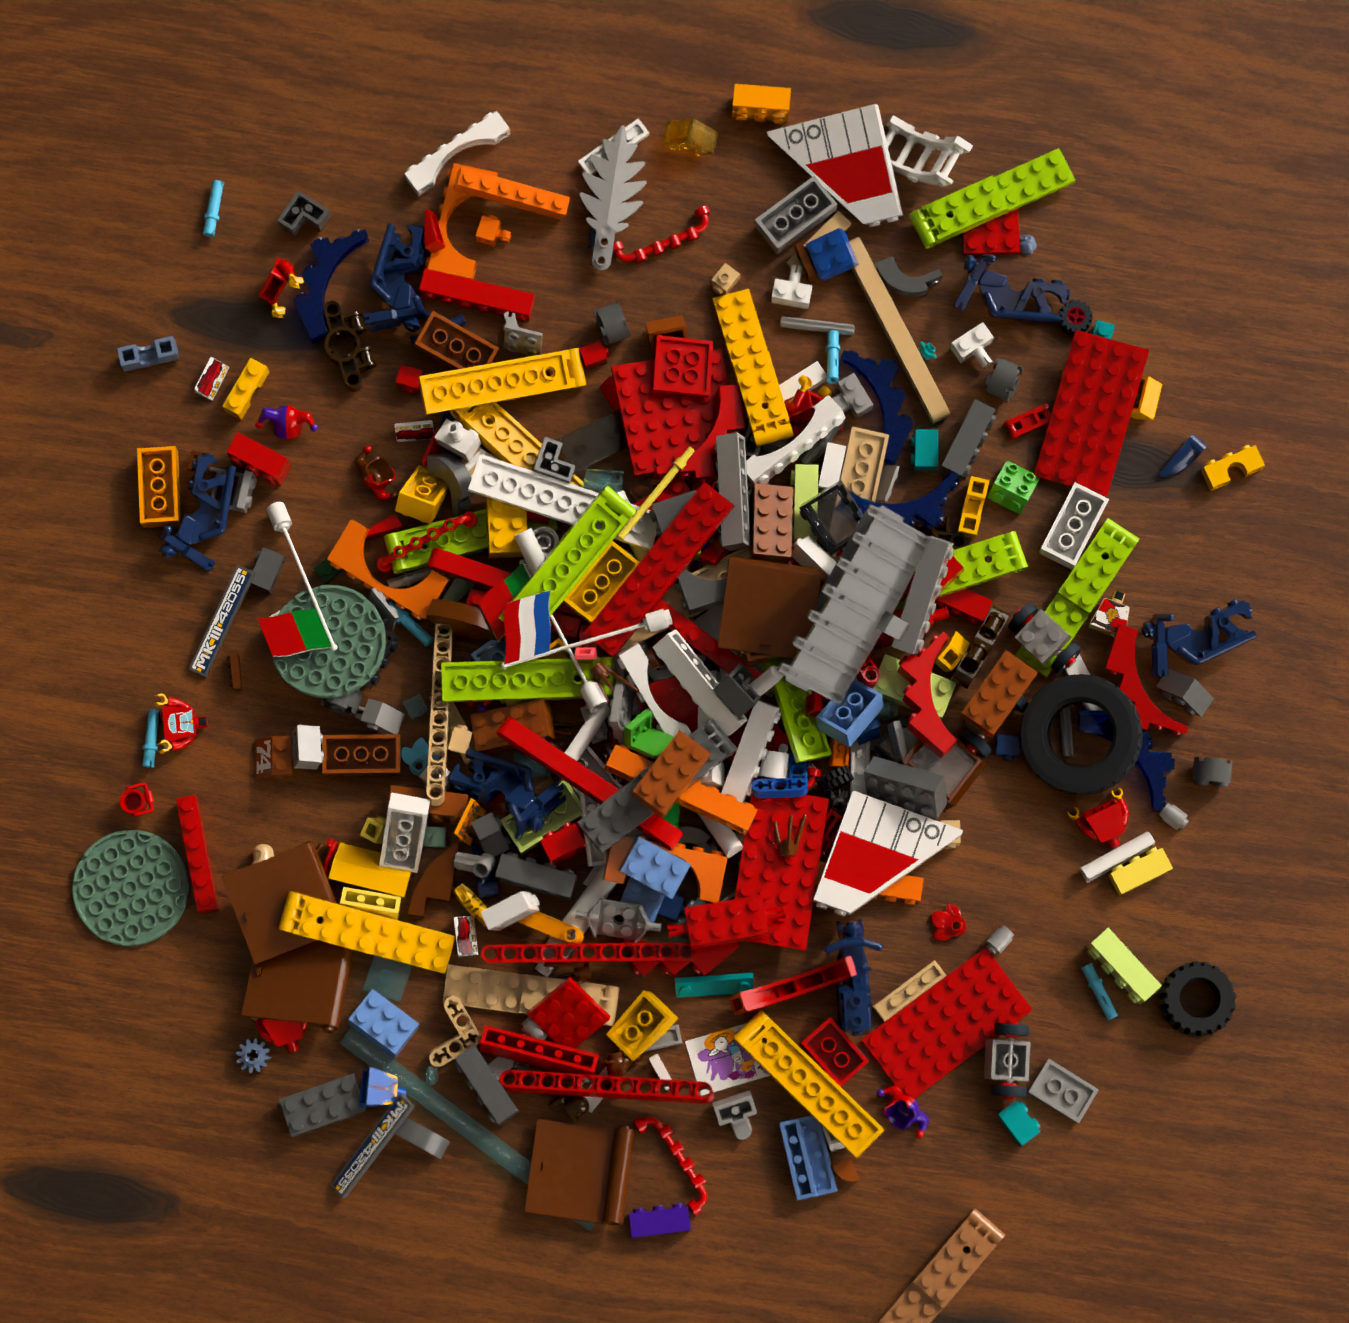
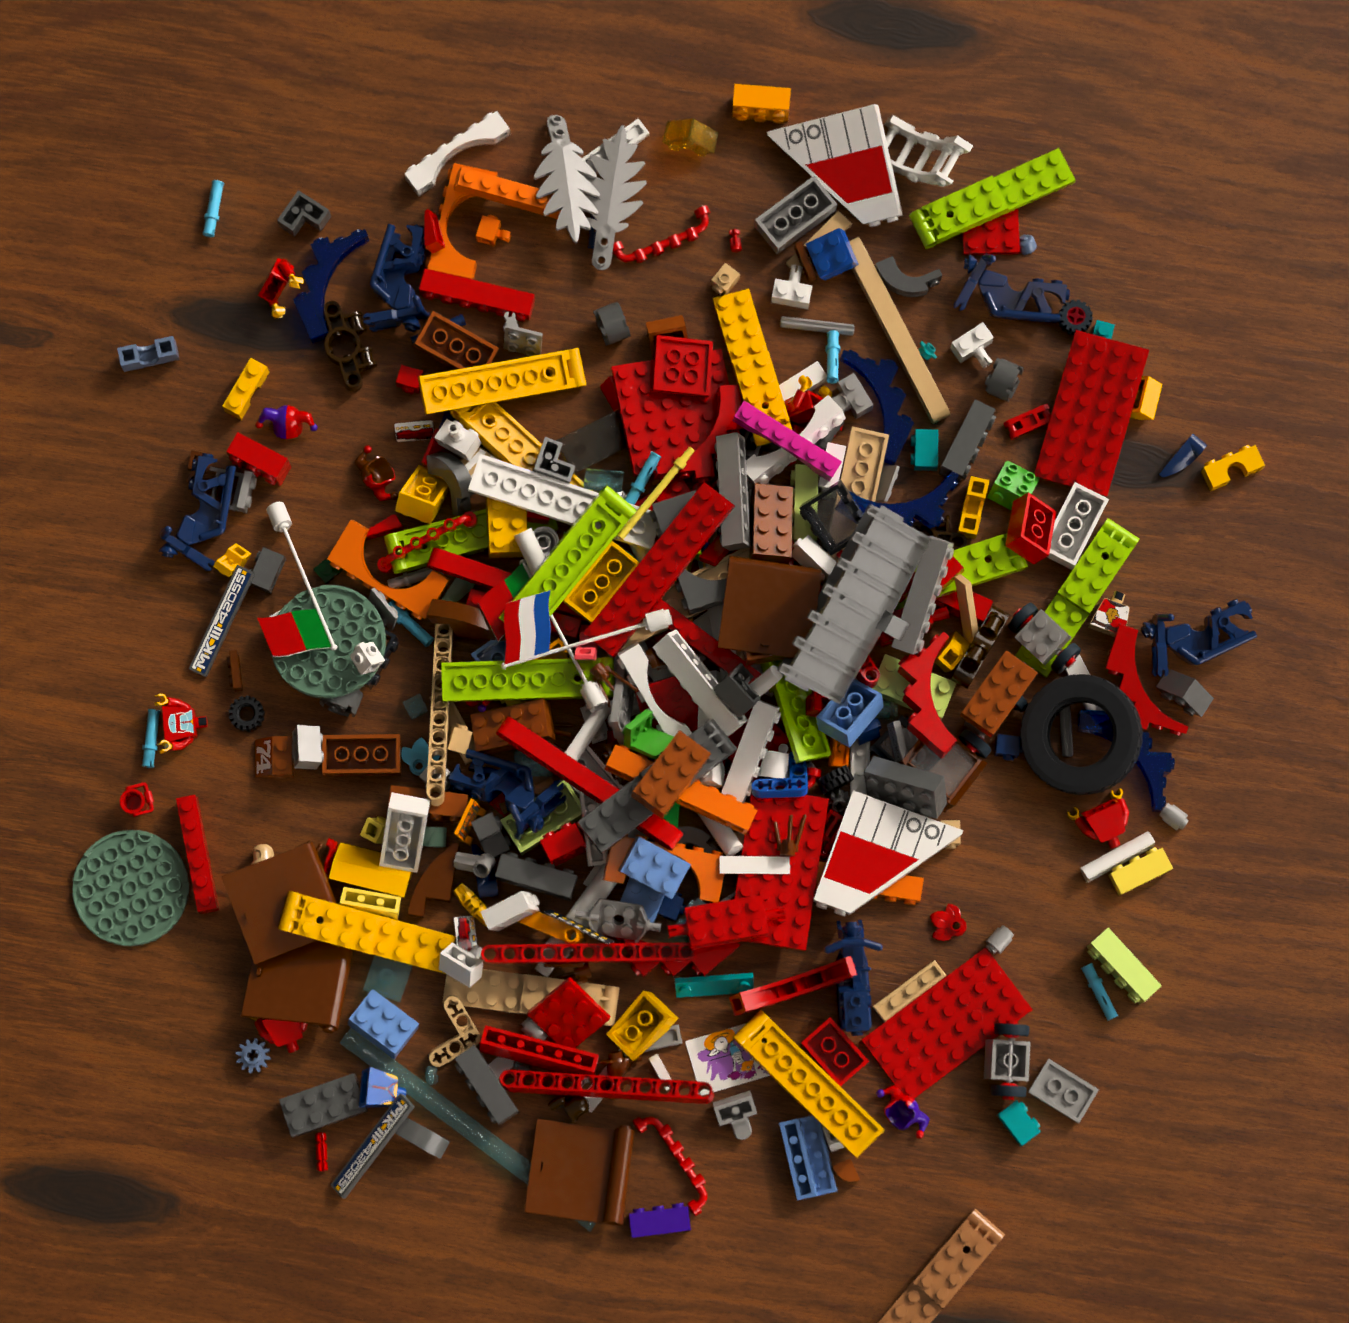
(159, 486): light orange brick -> none
(211, 378): slope -> none
(234, 556): none -> yellow brick
(246, 702): none -> black tyre
(321, 1151): none -> red axle
(366, 657): none -> white brick
(380, 717): light grey brick -> none
(461, 964): none -> white brick
(566, 180): none -> light grey plant
(579, 926): none -> sticker
(594, 355): red brick -> none
(643, 477): none -> medium azure pin
(735, 242): none -> red piece
(754, 865): none -> white sticker
(772, 430): none -> dark pink arch
(966, 607): none -> tan tile
(1030, 528): none -> red brick
(1212, 770): dark grey brick -> none
(1222, 990): black tyre -> none

